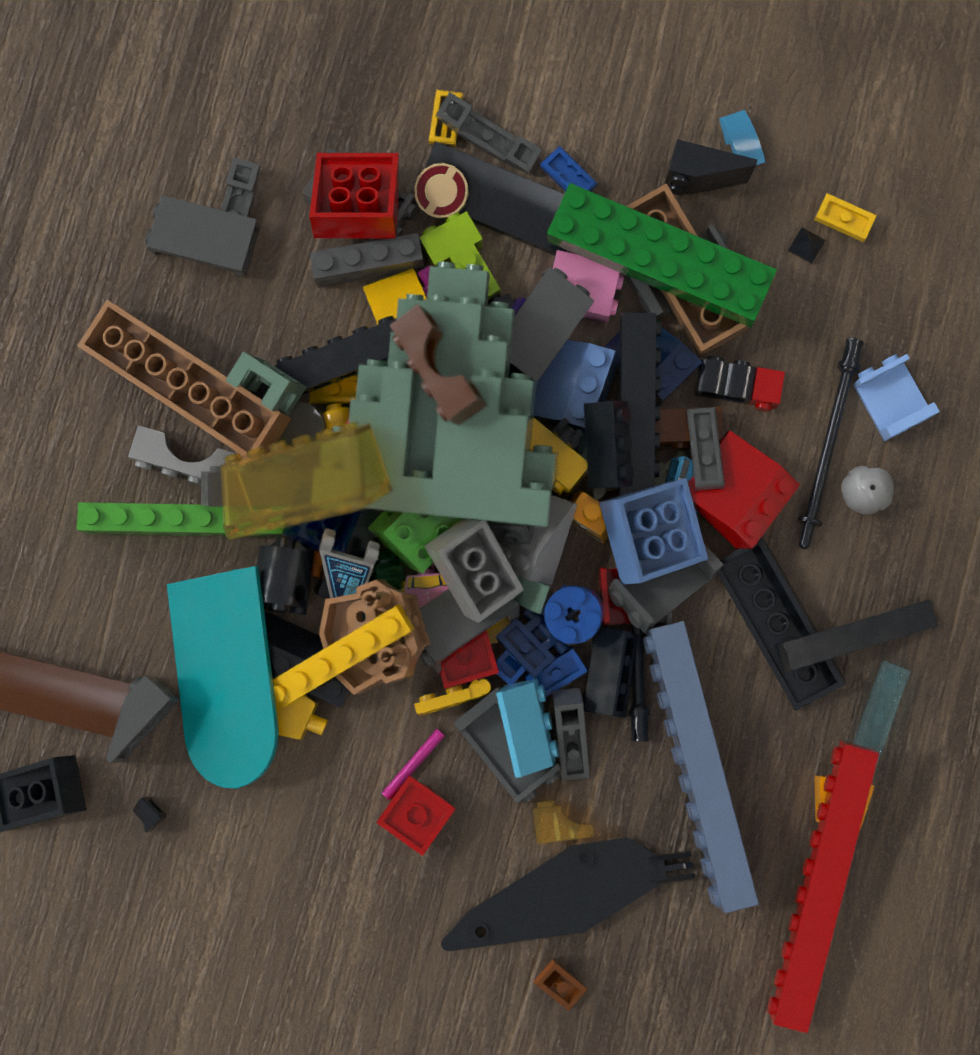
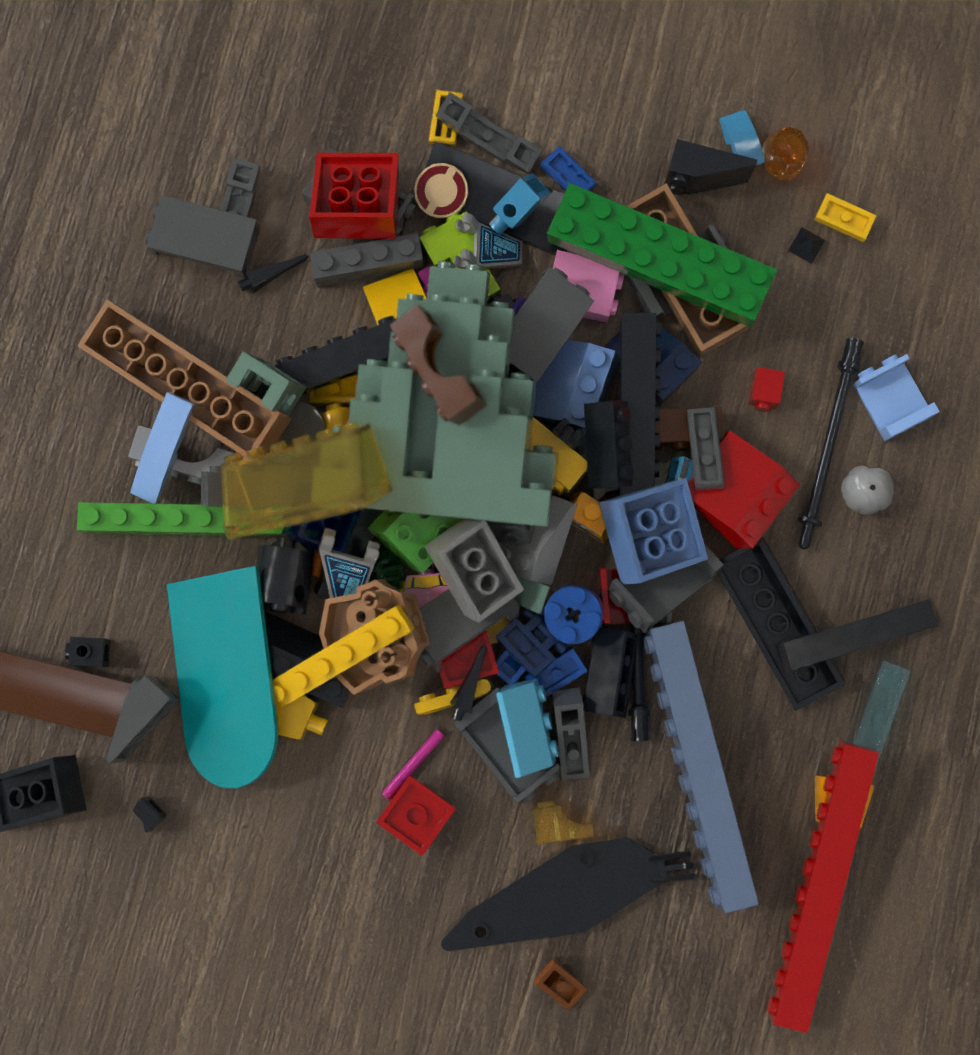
(88, 652): none -> black brick
(162, 448): none -> light blue slope
(262, 276): none -> black piece
(464, 696): none -> black piece
(489, 247): none -> flag
(525, 197): none -> dark azure torso
(725, 380): black brick -> none
(785, 153): none -> clear orange hair

